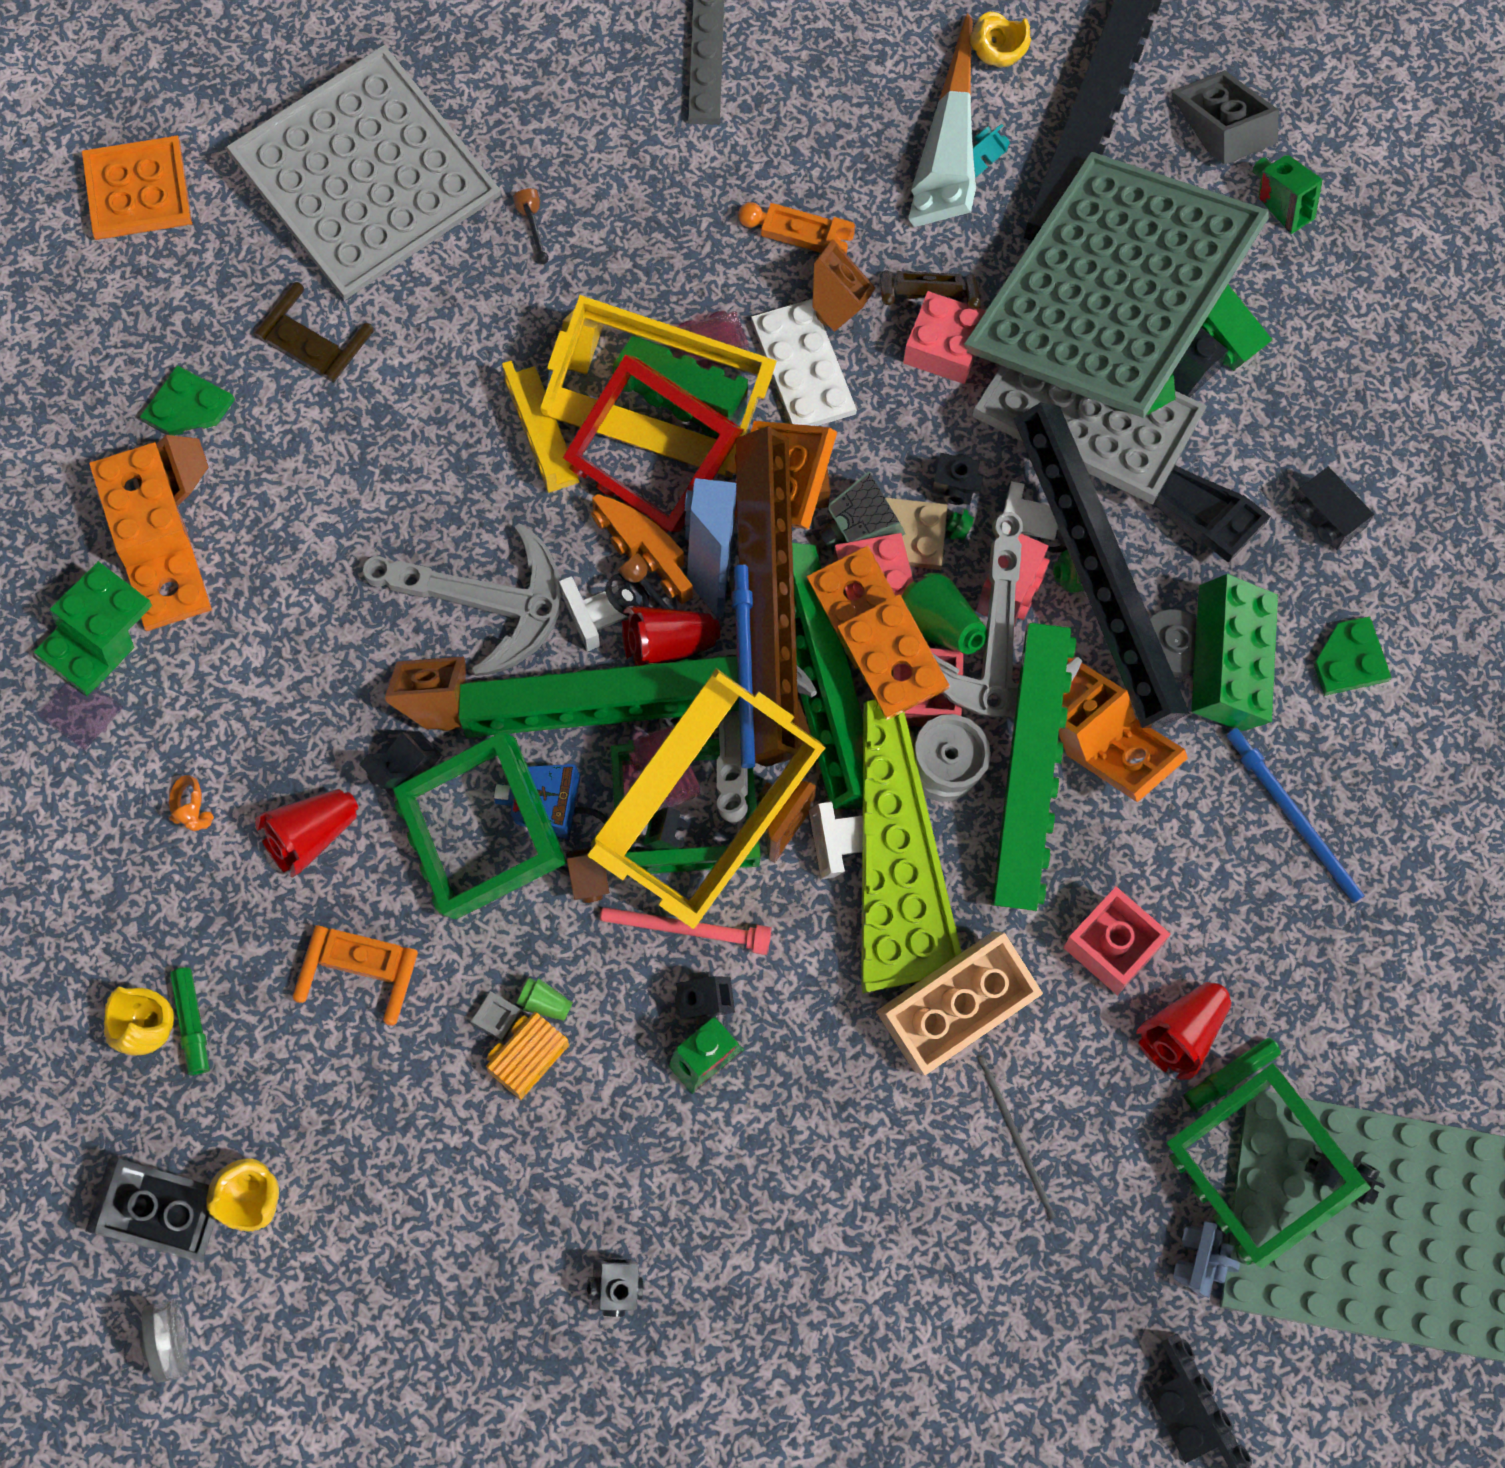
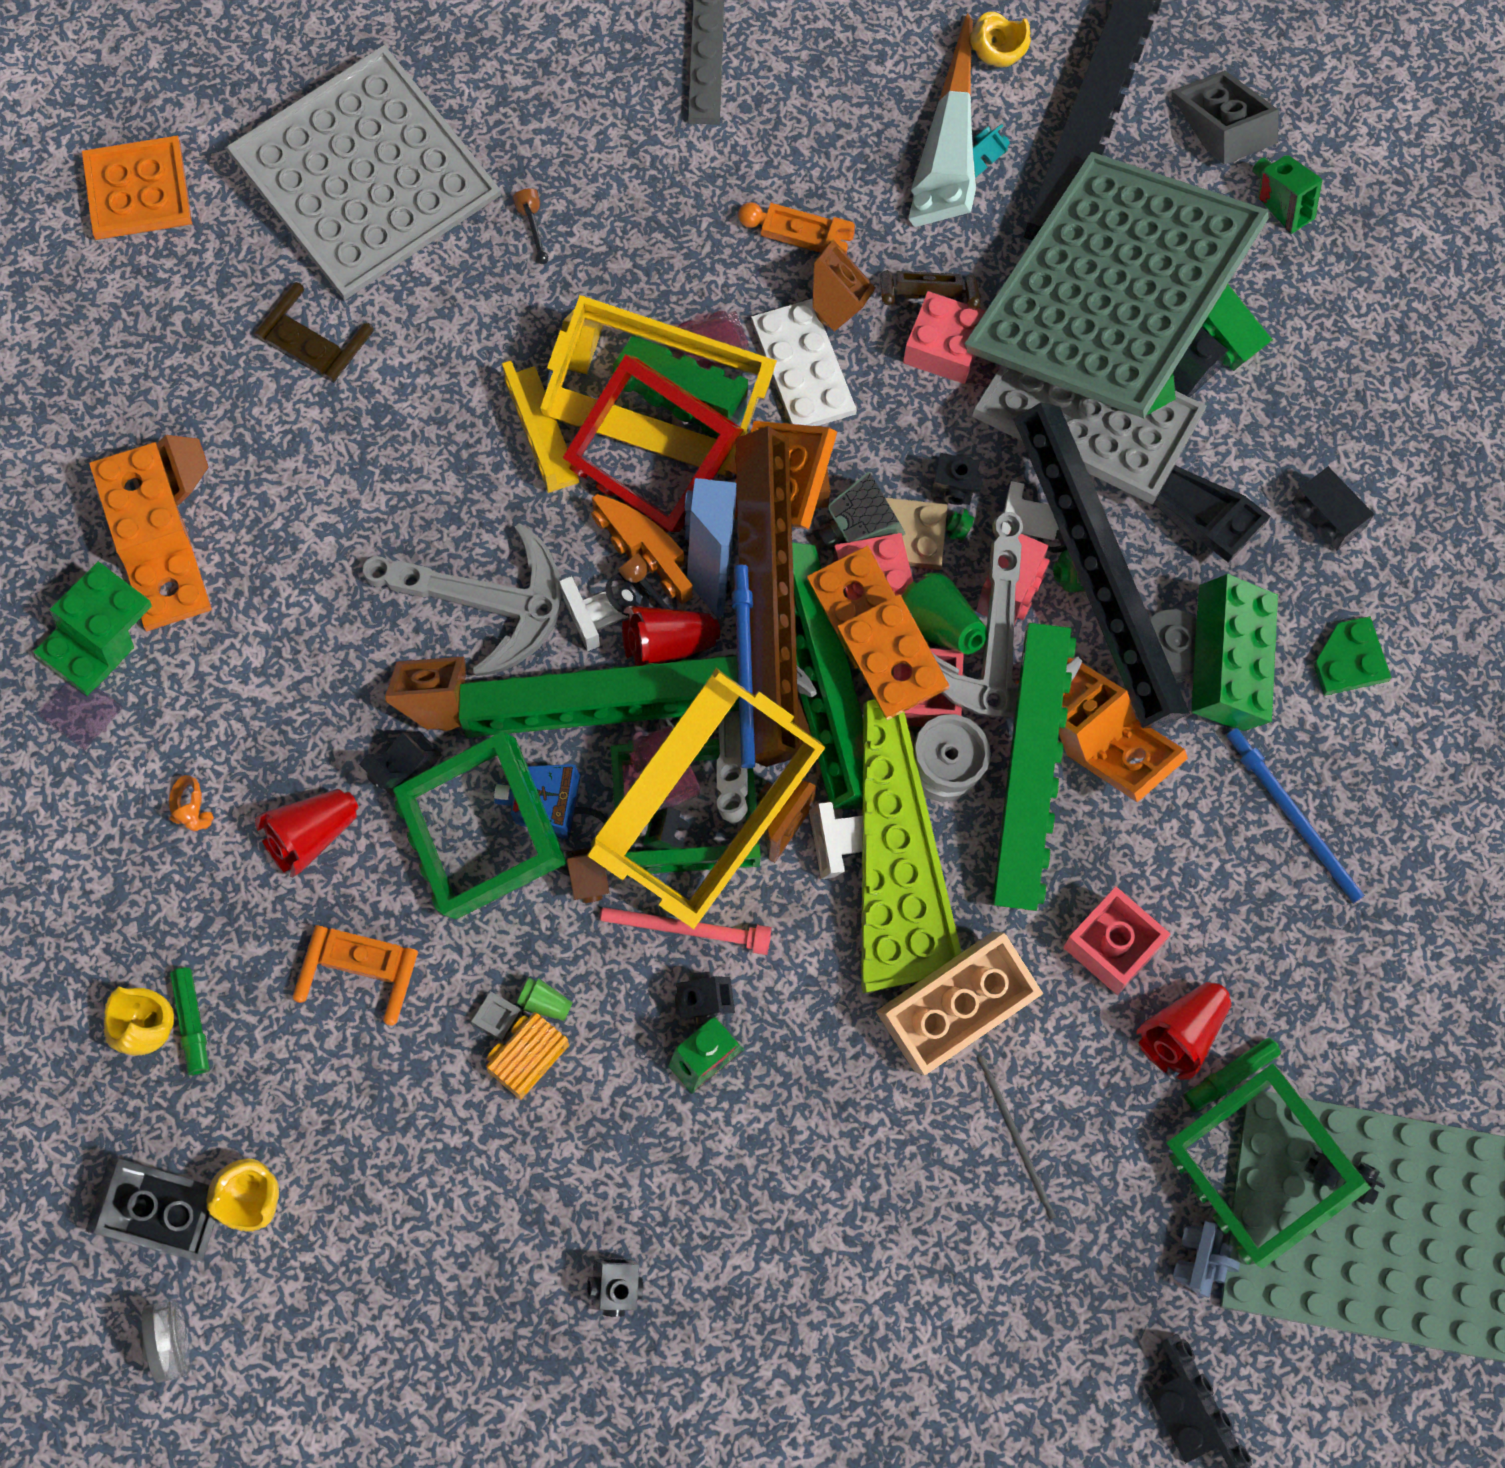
(186, 404): green plate -> none

